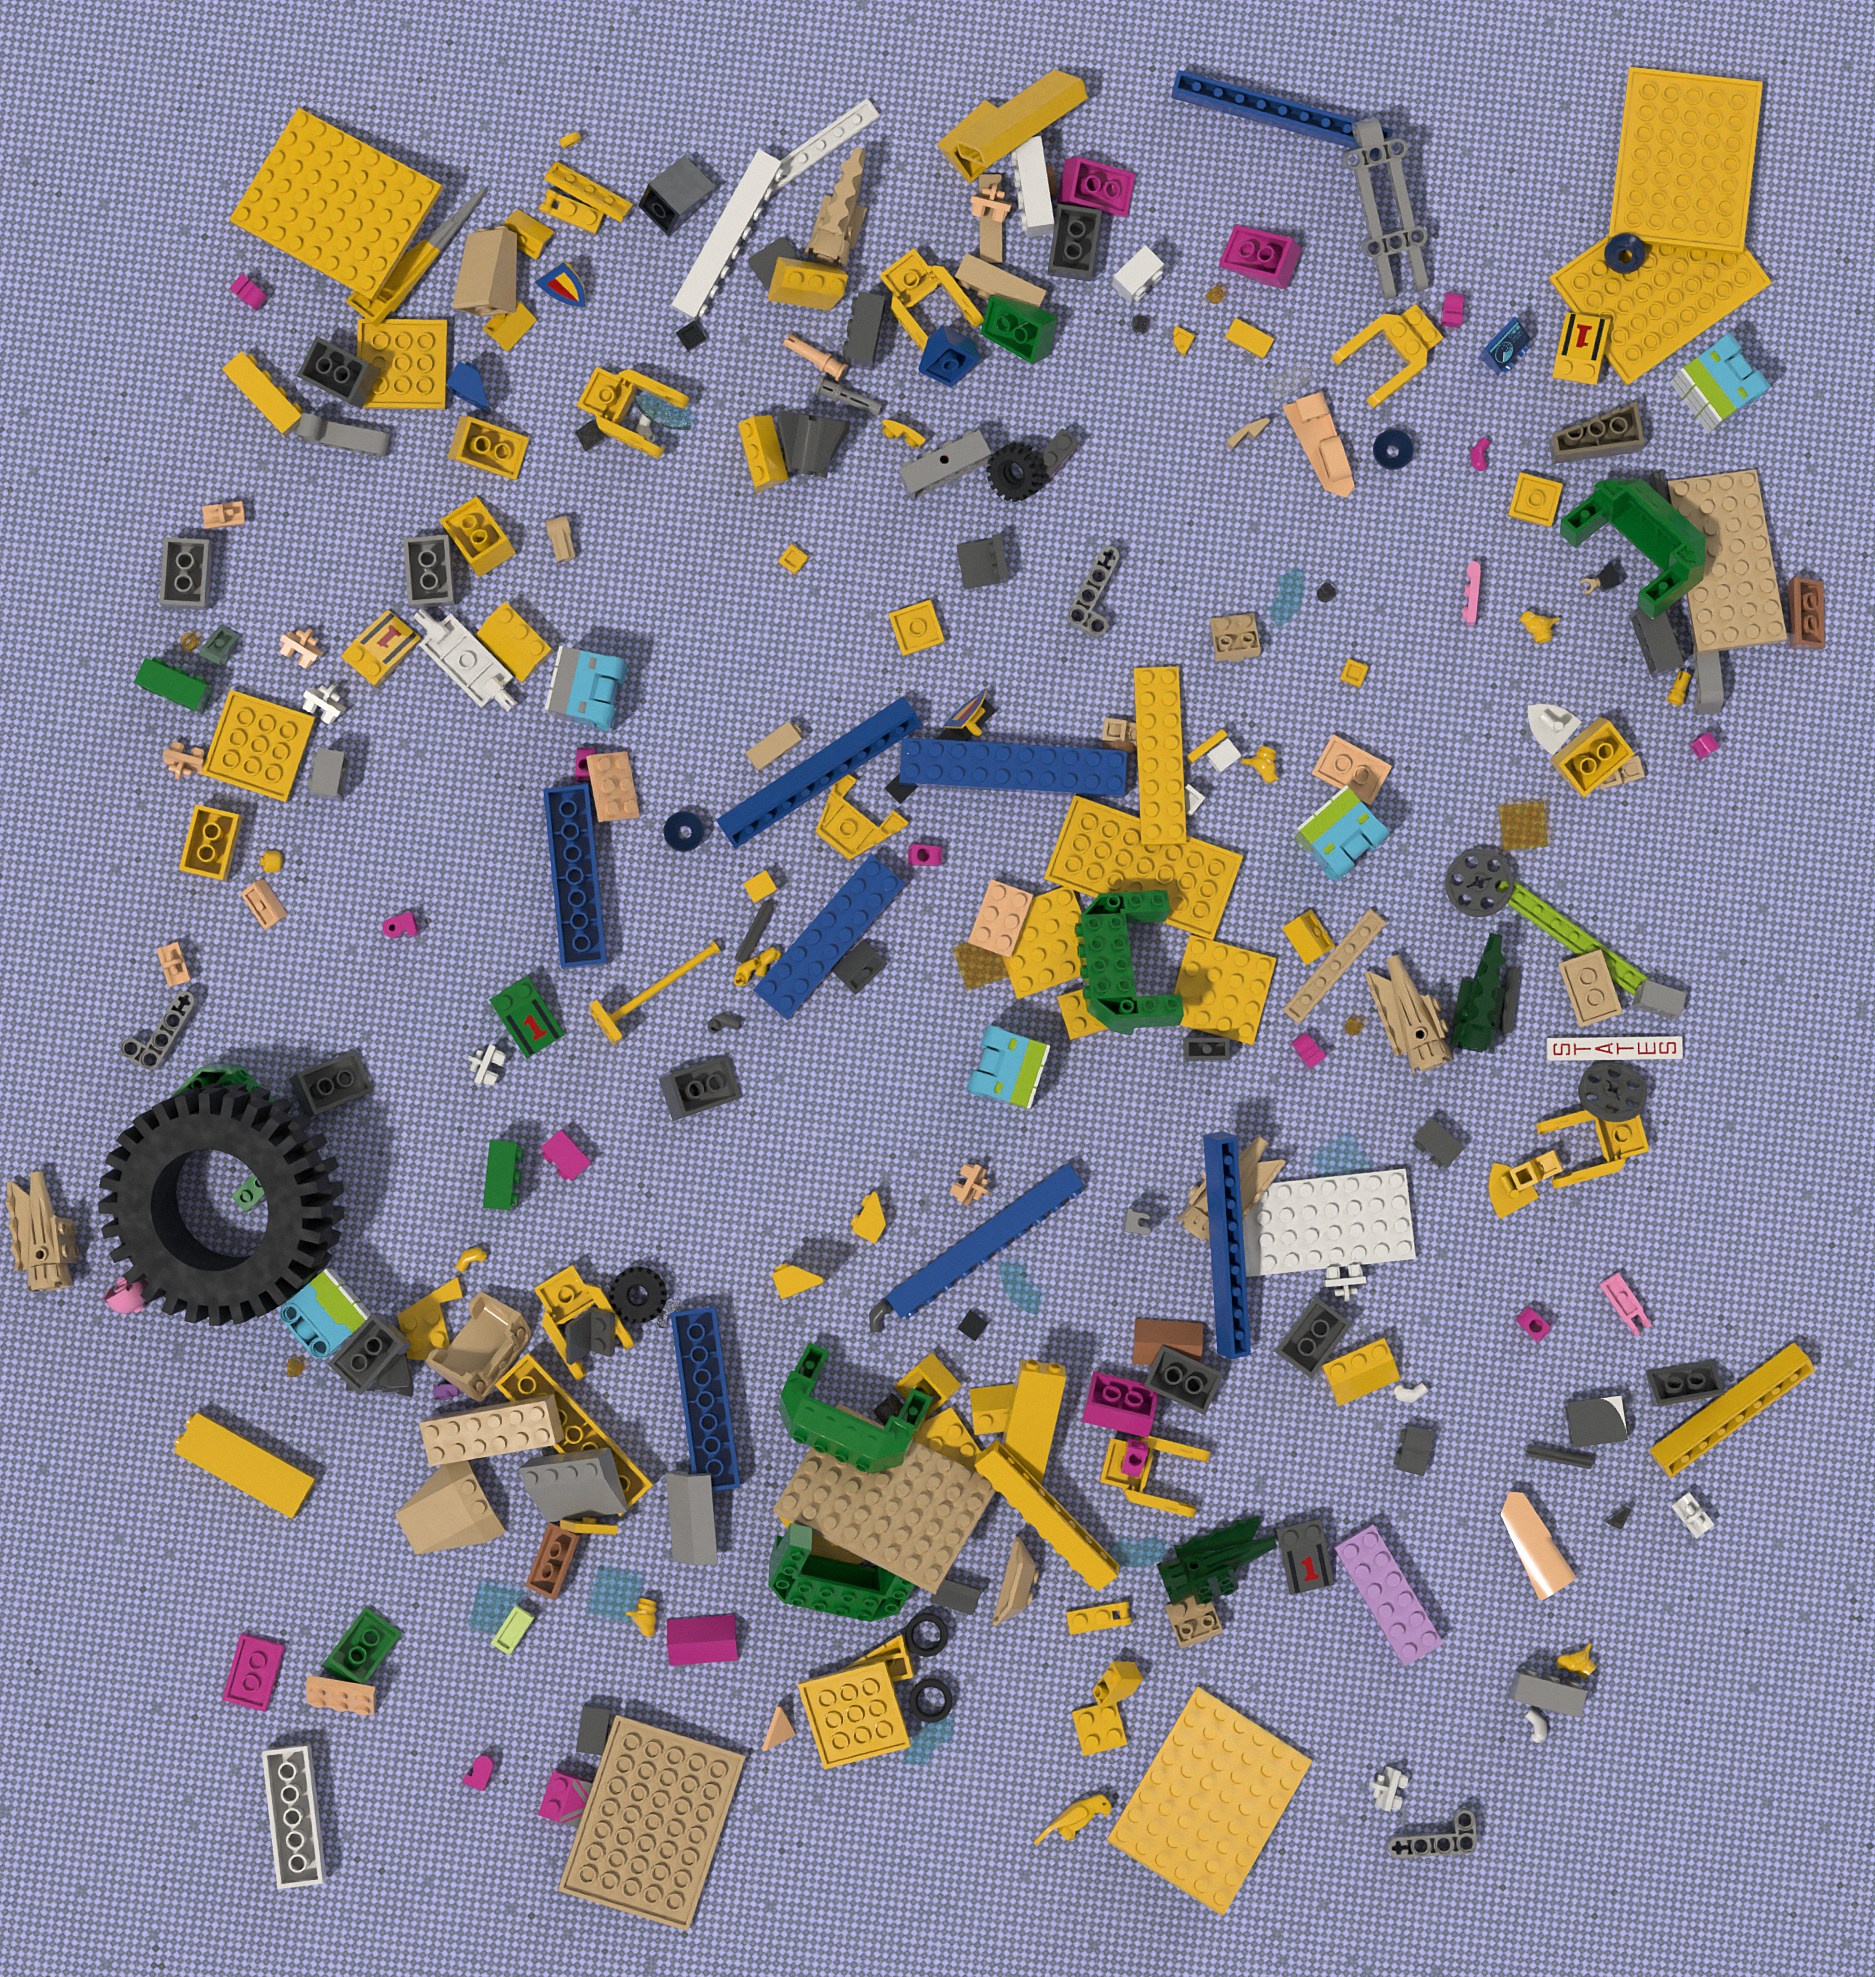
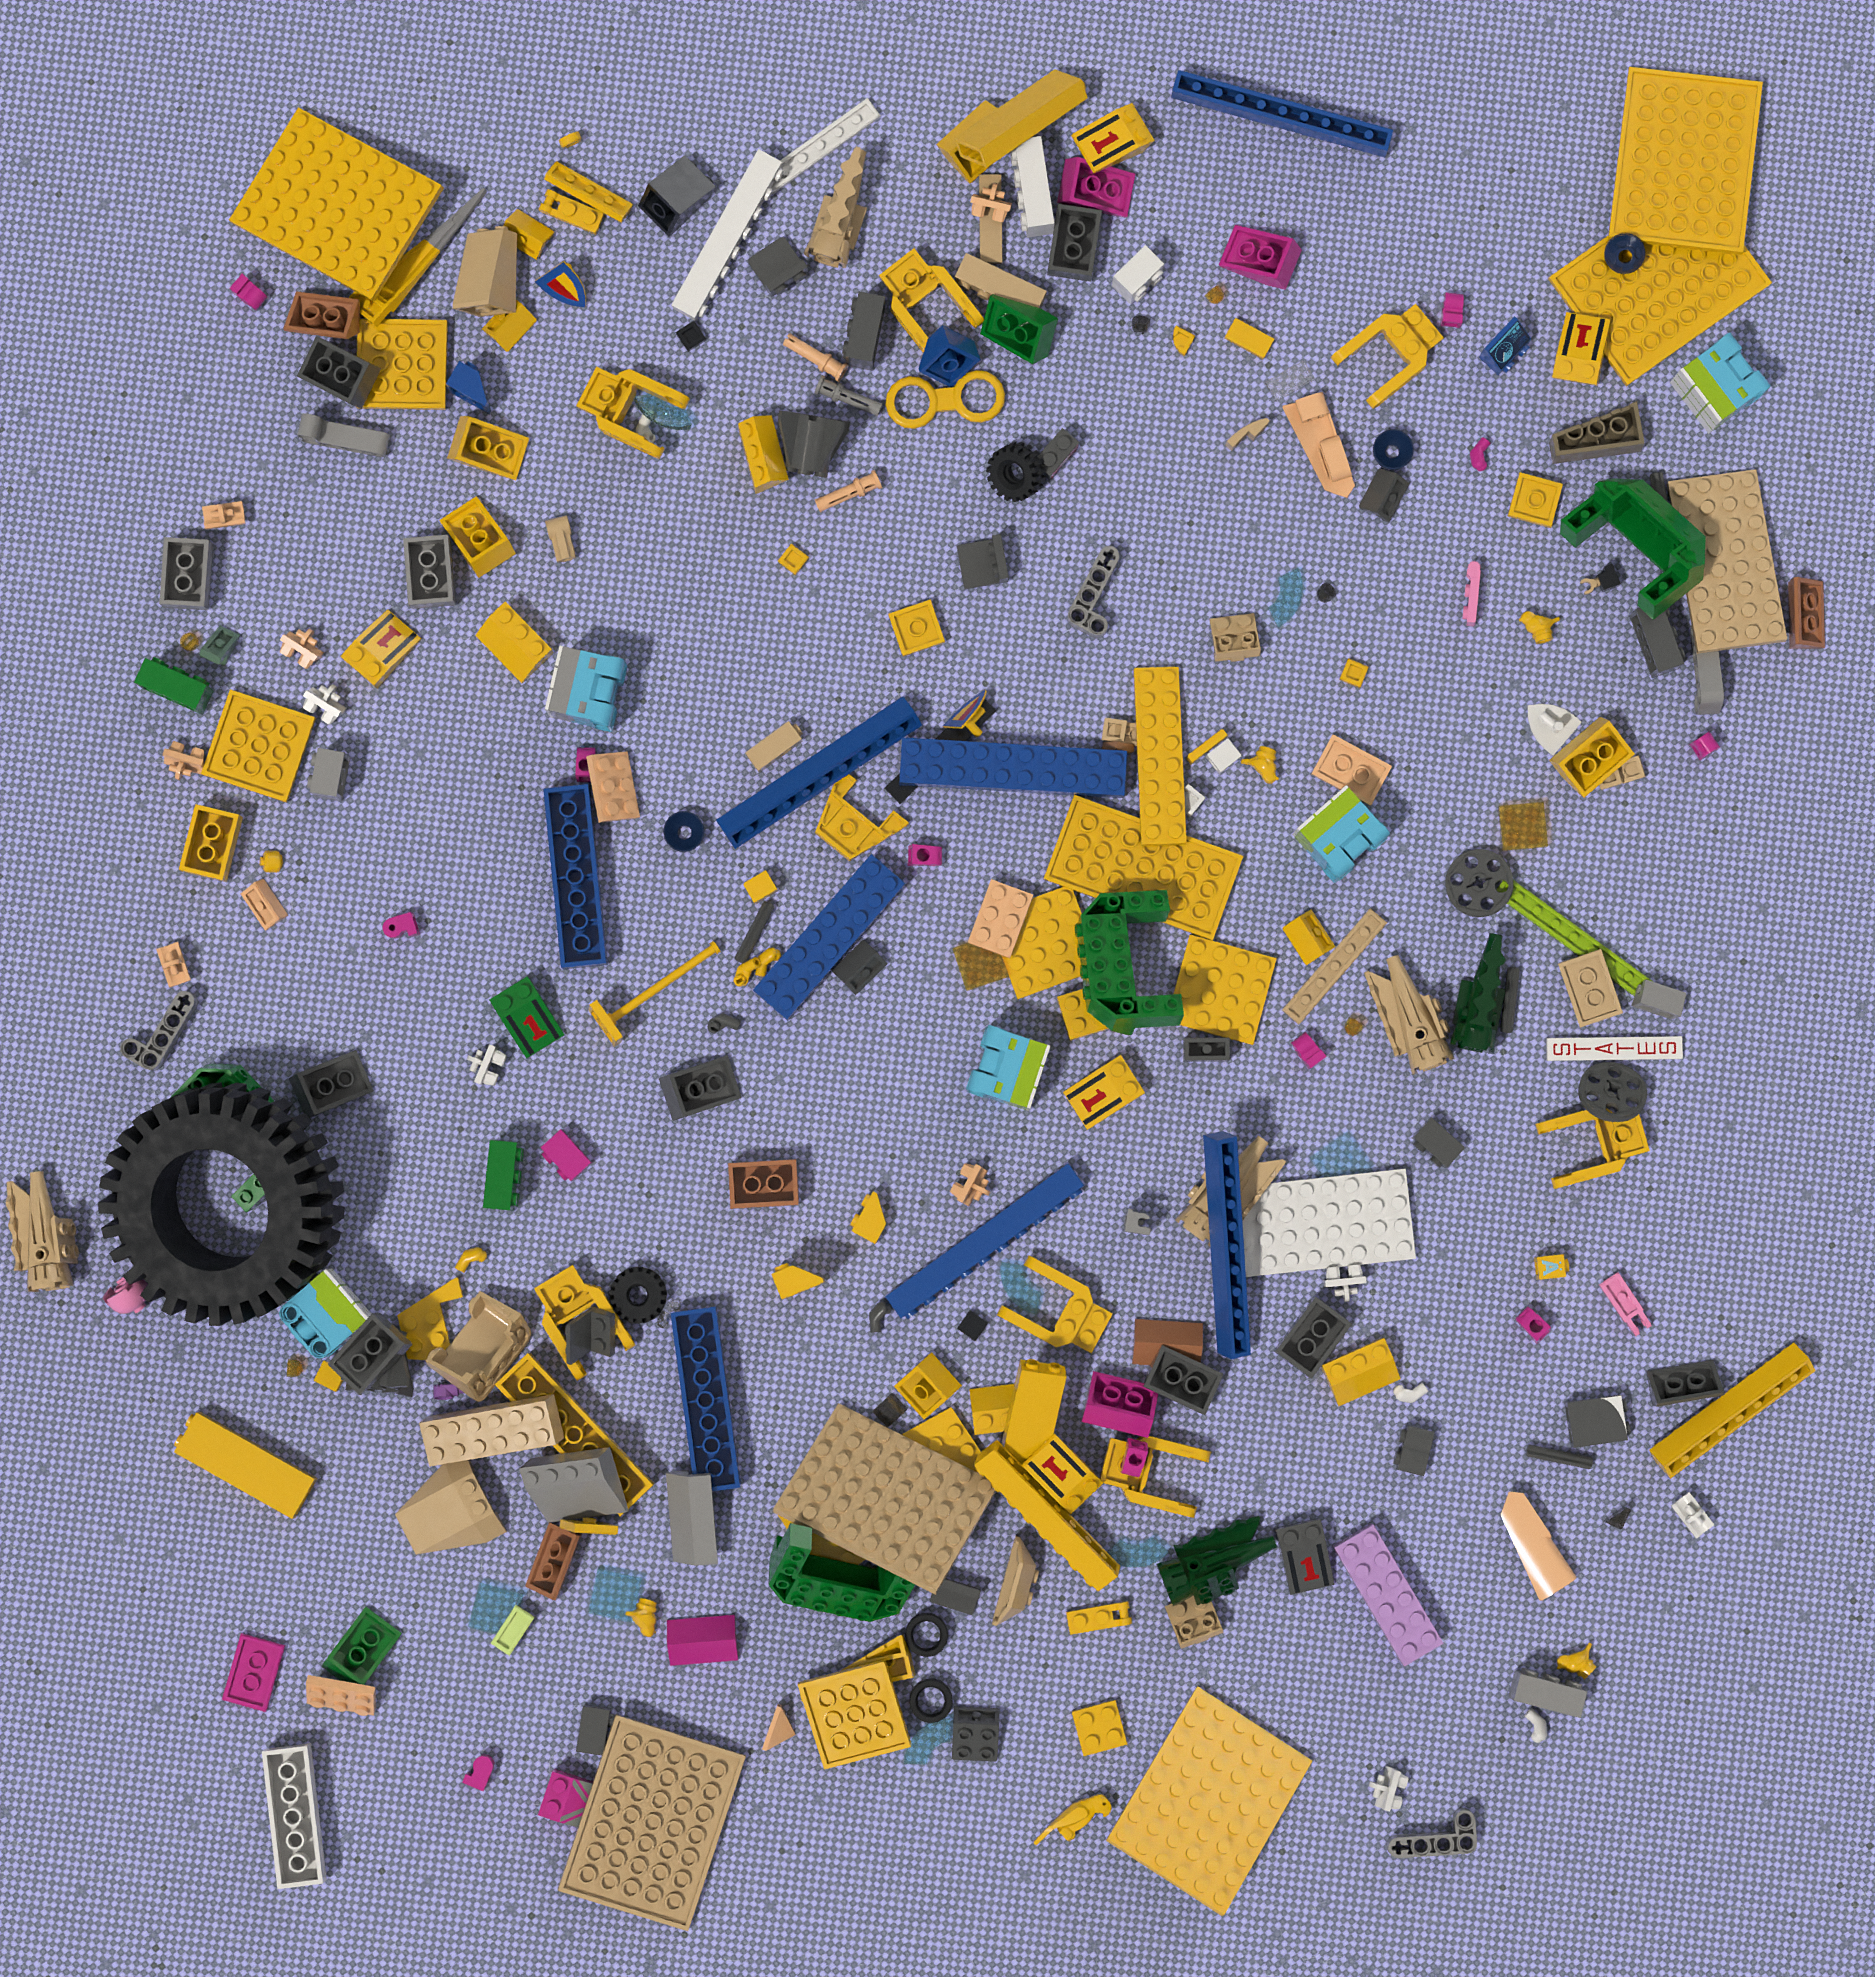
(263, 393): yellow brick -> none
(323, 315): none -> nougat slope
(328, 1377): none -> yellow panel
(465, 660): white plate -> none
(589, 435): clear smoke slope -> none
(763, 1184): none -> nougat brick
(807, 284): yellow slope -> none
(840, 1433): green wedge -> none
(858, 487): none -> light nougat pin
(897, 430): yellow slope -> none
(931, 473): light grey brick -> none
(945, 399): none -> yellow bar
(975, 1734): none -> dark grey bracket
(1051, 180): medium nougat tile -> none
(1062, 1473): none -> yellow slope
(1080, 1320): none -> yellow plate
(1104, 1092): none -> yellow slope
(1113, 138): none -> yellow slope
(1117, 1683): yellow slope -> none
(1369, 136): light grey beam -> none
(1384, 494): none -> dark grey panel
(1504, 1192): yellow shield -> none
(1536, 1170): yellow brick -> none
(1551, 1266): none -> yellow brick
(1677, 693): yellow pin -> none

